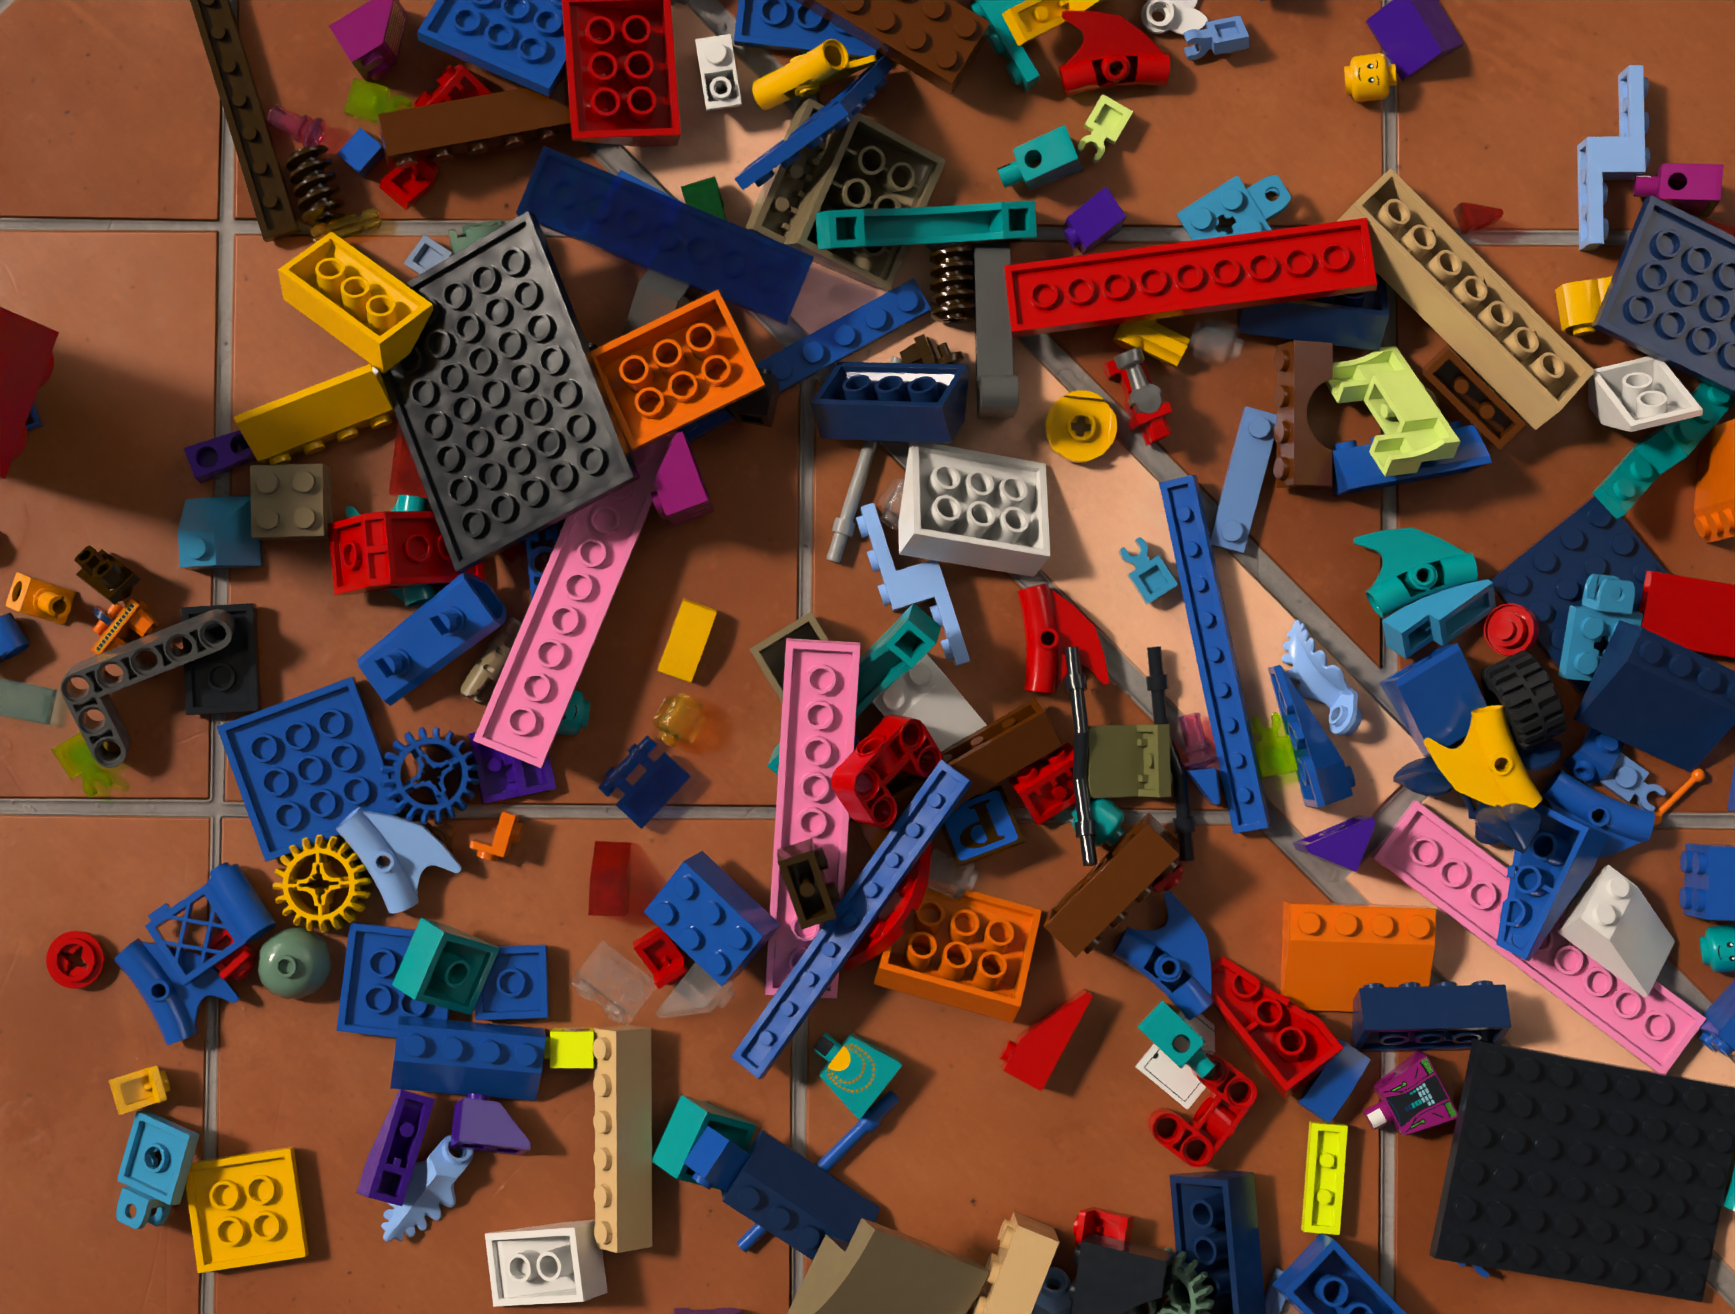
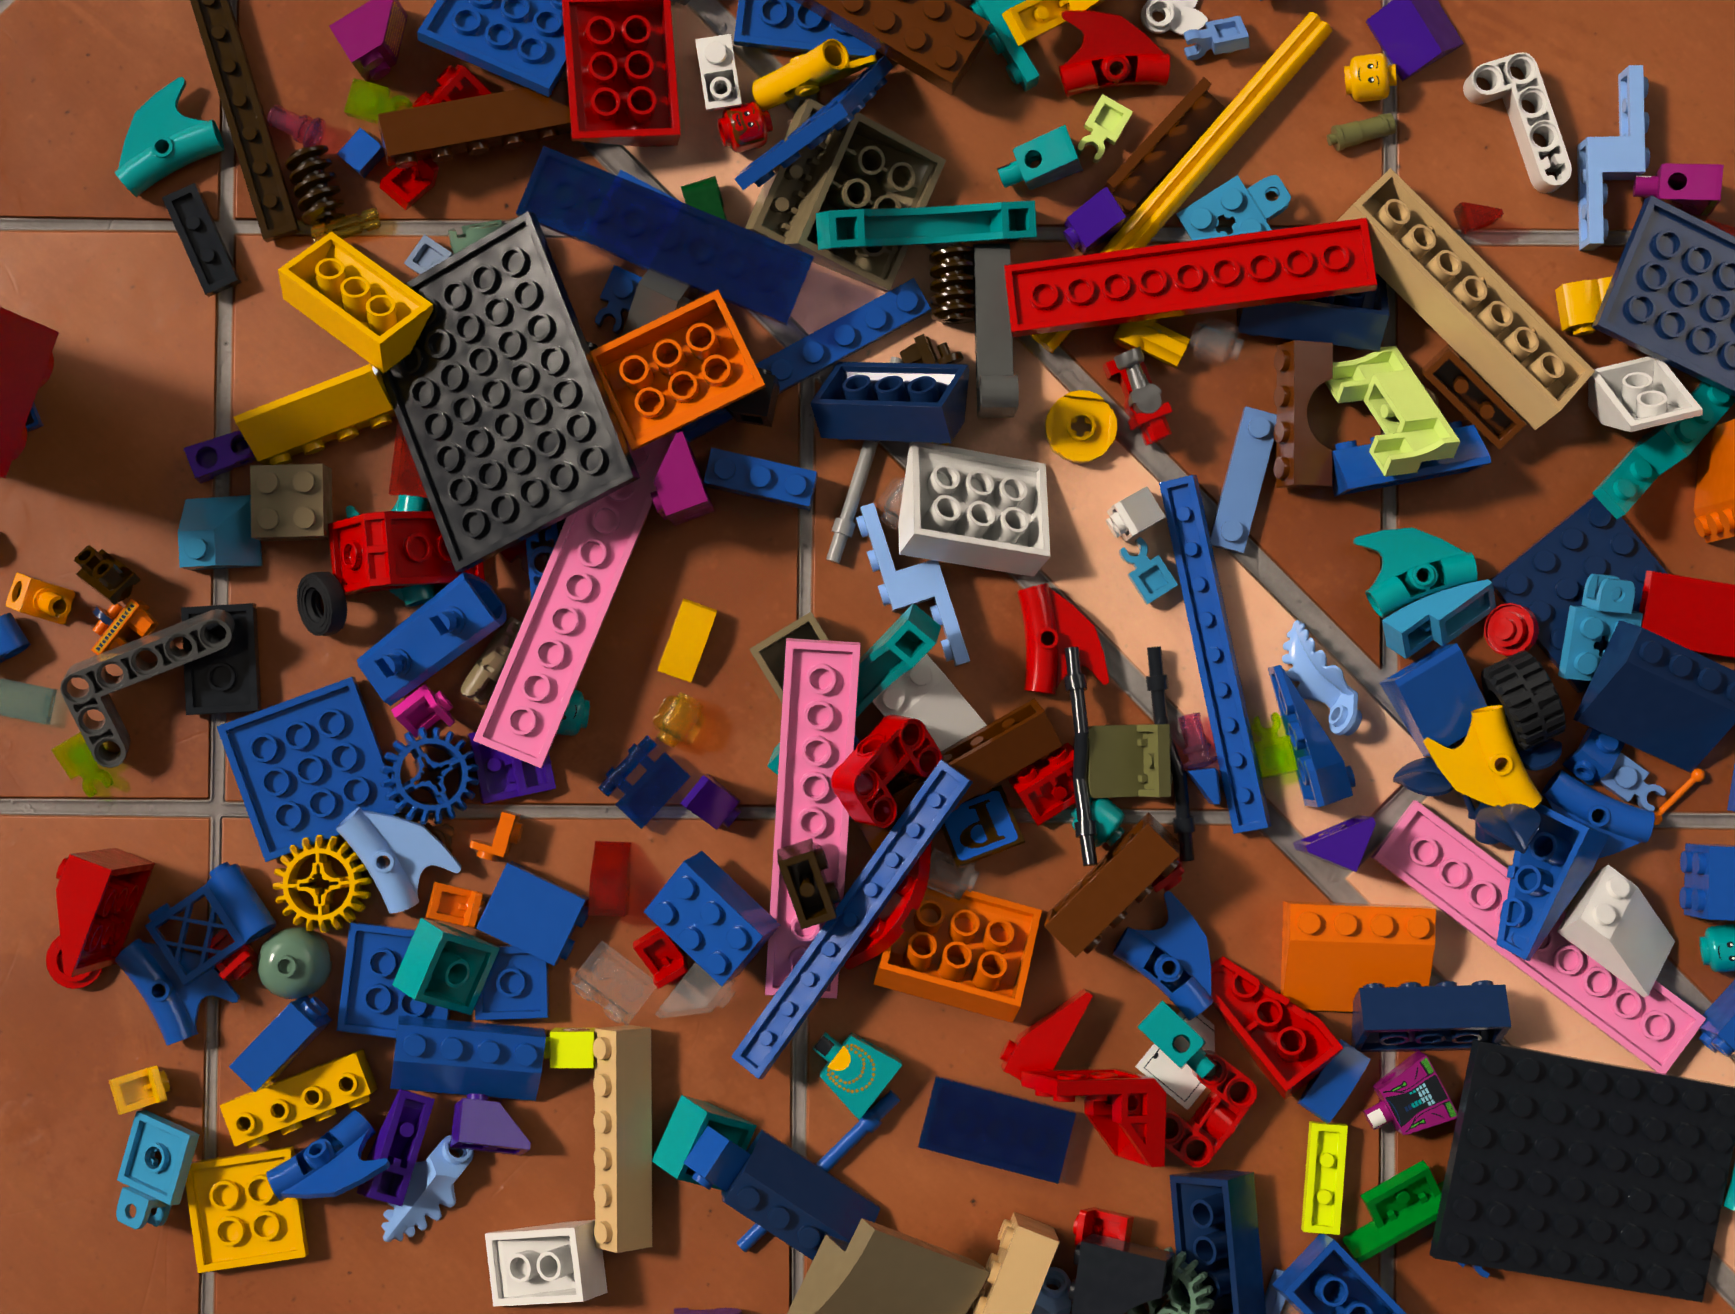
(98, 905): none -> red slope
(160, 128): none -> teal pin
(201, 240): none -> black plate
(281, 1042): none -> blue brick
(298, 1098): none -> yellow brick
(328, 1164): none -> blue pin
(334, 602): none -> black tyre
(423, 710): none -> dark pink bracket
(455, 905): none -> orange bracket
(533, 914): none -> blue panel
(619, 295): none -> blue plate
(712, 802): none -> dark purple slope
(745, 127): none -> red head
(760, 479): none -> blue brick
(996, 1129): none -> clear blue plate
(1132, 1120): none -> red bracket
(1134, 514): none -> white slope
(1164, 147): none -> reddish brown fence
(1213, 144): none -> yellow axle
(1361, 131): none -> olive piece
(1397, 1210): none -> green bracket
(1523, 123): none -> white beam

